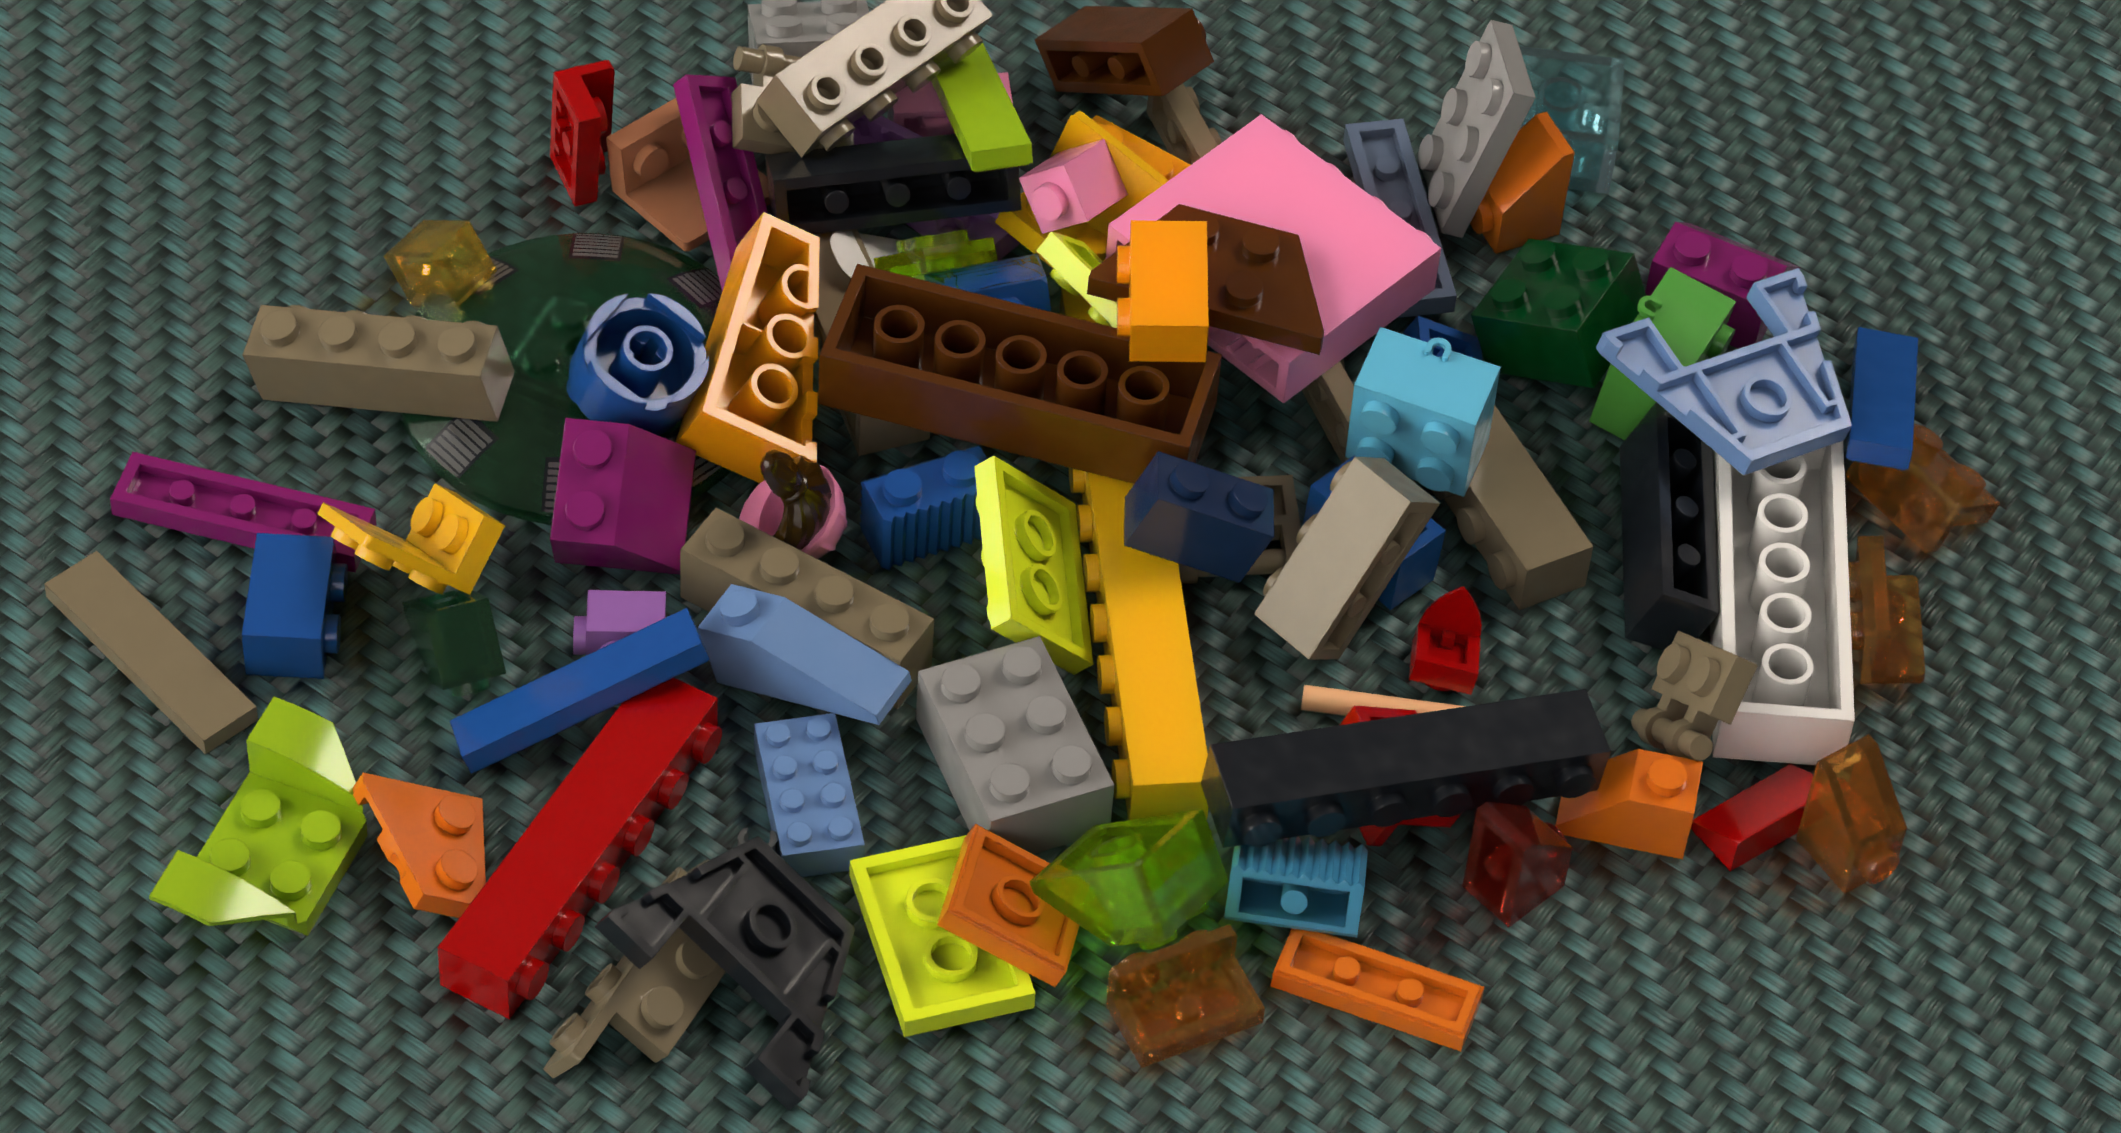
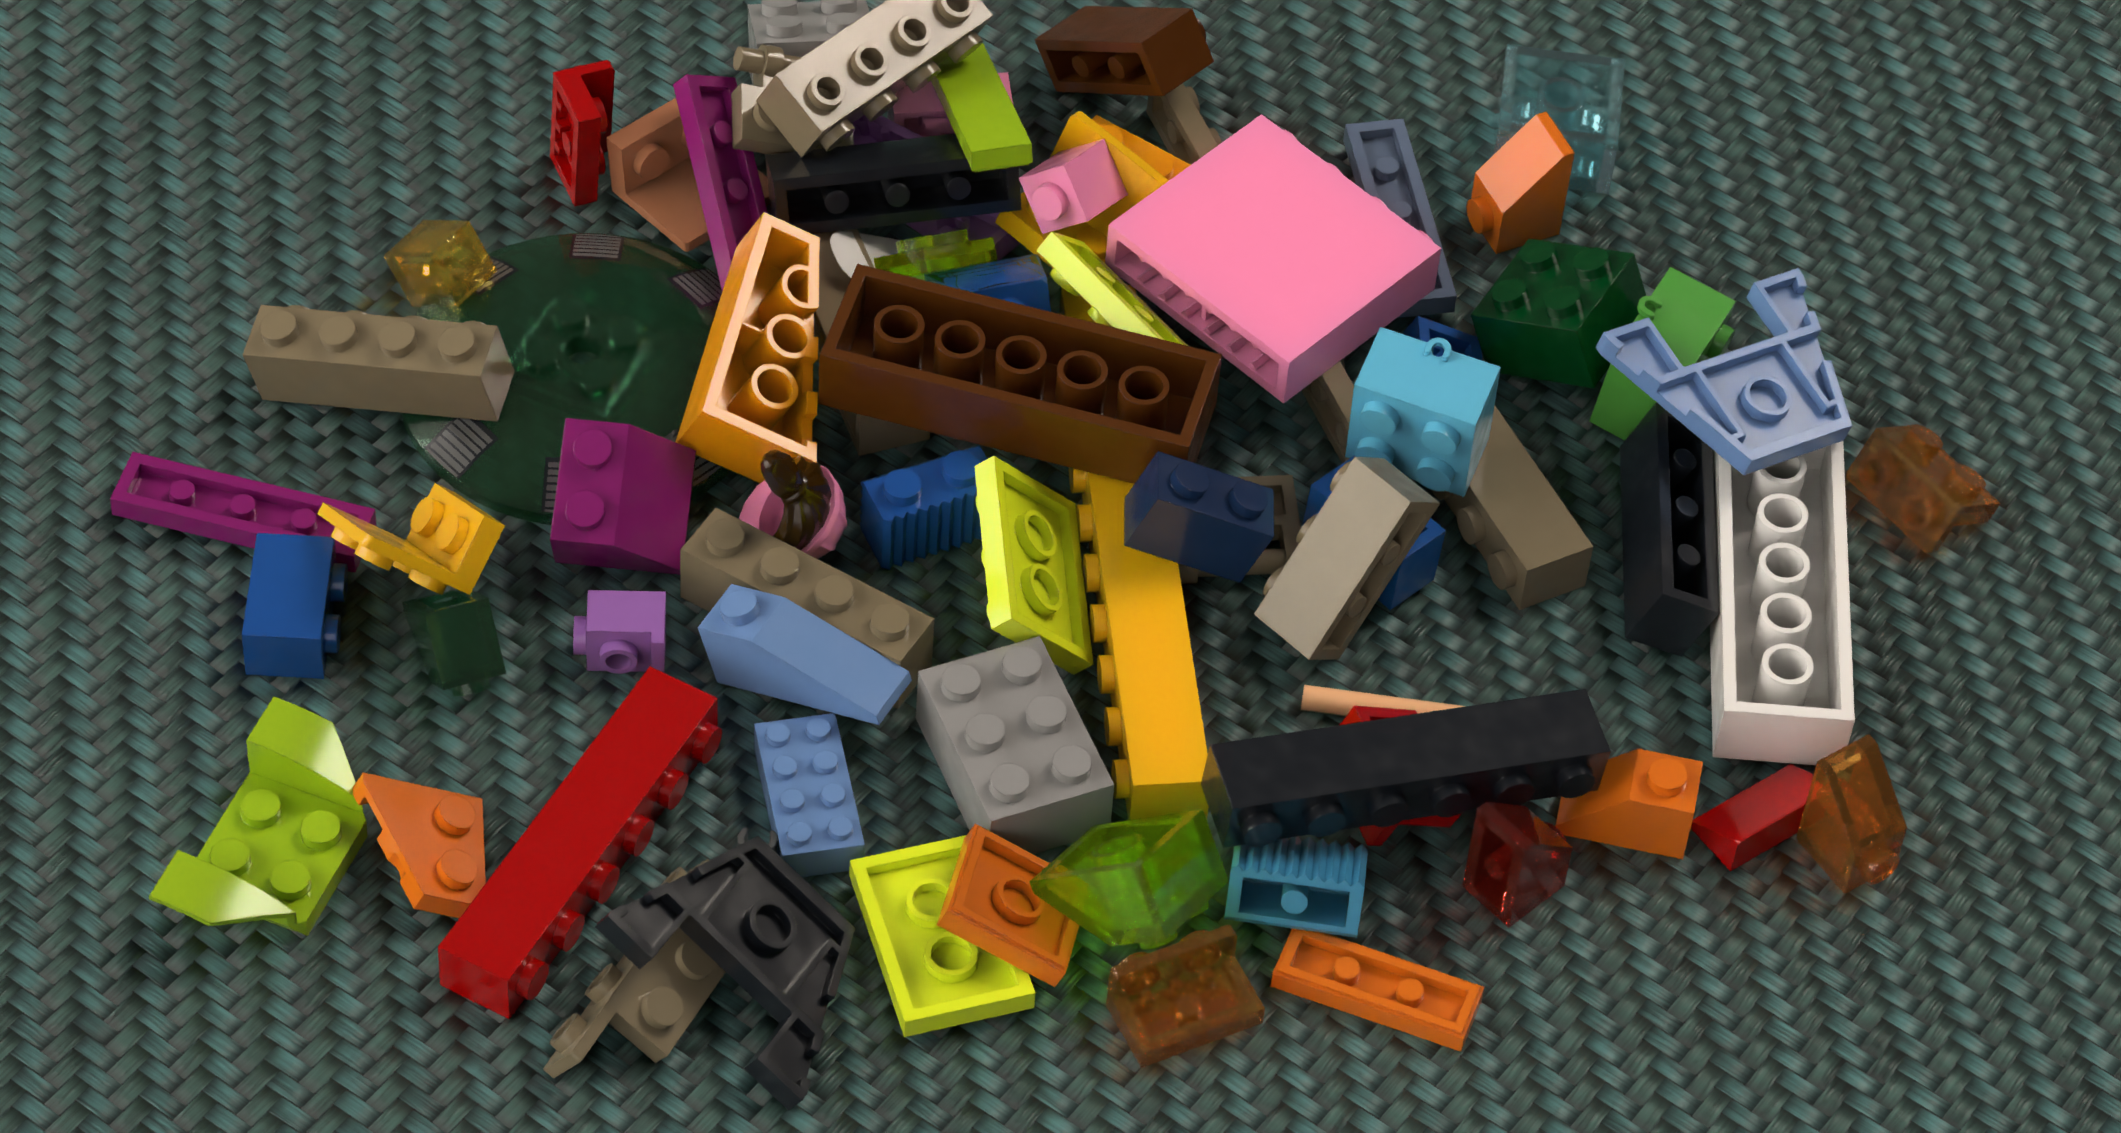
(151, 652): dark tan tile -> none
(579, 690): blue tile -> none
(639, 363): blue brick -> none
(1166, 291): light orange brick -> none
(1254, 281): reddish brown wing -> none
(1448, 643): red plate -> none
(1476, 127): light grey plate -> none
(1697, 690): dark tan plate -> none
(1721, 266): magenta slope -> none
(1882, 399): blue tile -> none
(1885, 618): clear orange bracket -> none

